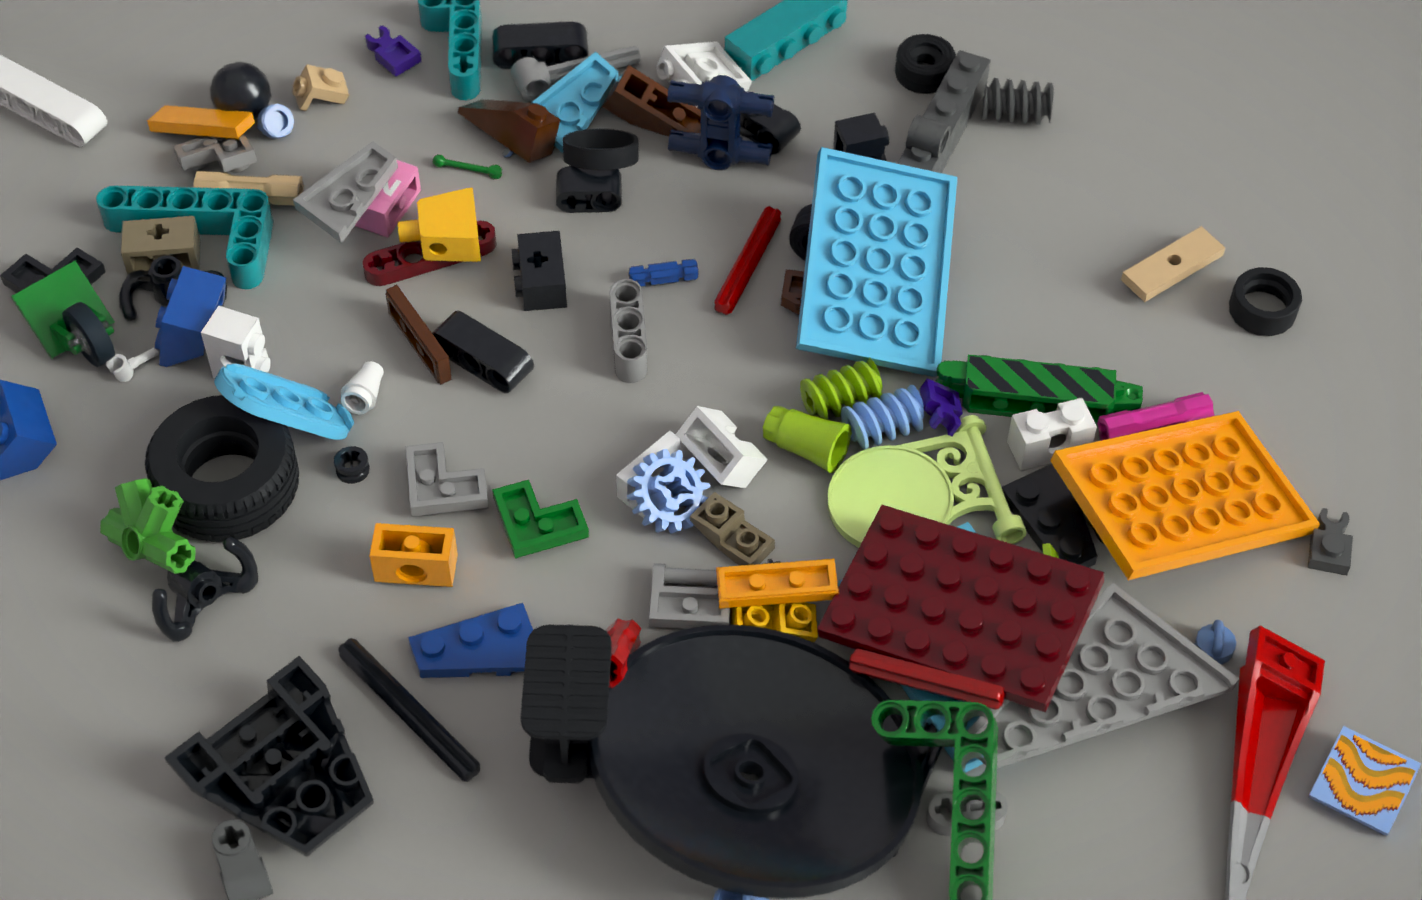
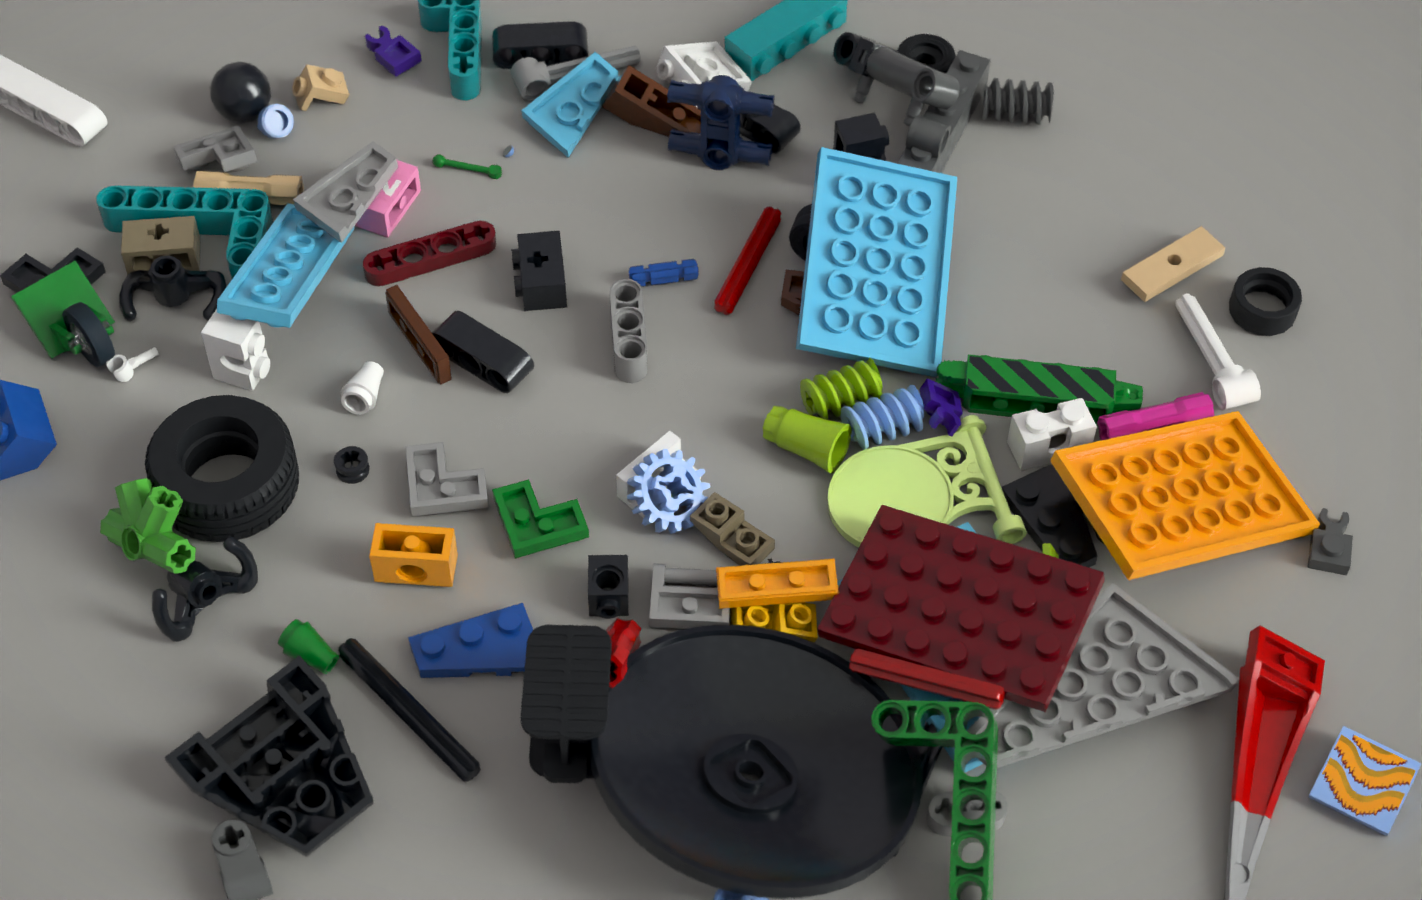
(190, 307): blue slope -> none
(200, 122): light orange tile -> none
(281, 271): none -> medium azure plate
(283, 401): medium azure tile -> none
(304, 641): none -> green cone
(445, 227): yellow torso -> none
(519, 126): reddish brown slope -> none
(588, 190): black beam -> none
(600, 149): black tyre -> none
(607, 572): none -> black brick
(711, 433): white brick -> none
(897, 71): none -> dark grey piece
(1216, 641): medium blue tile -> none
(1231, 383): none -> white axle

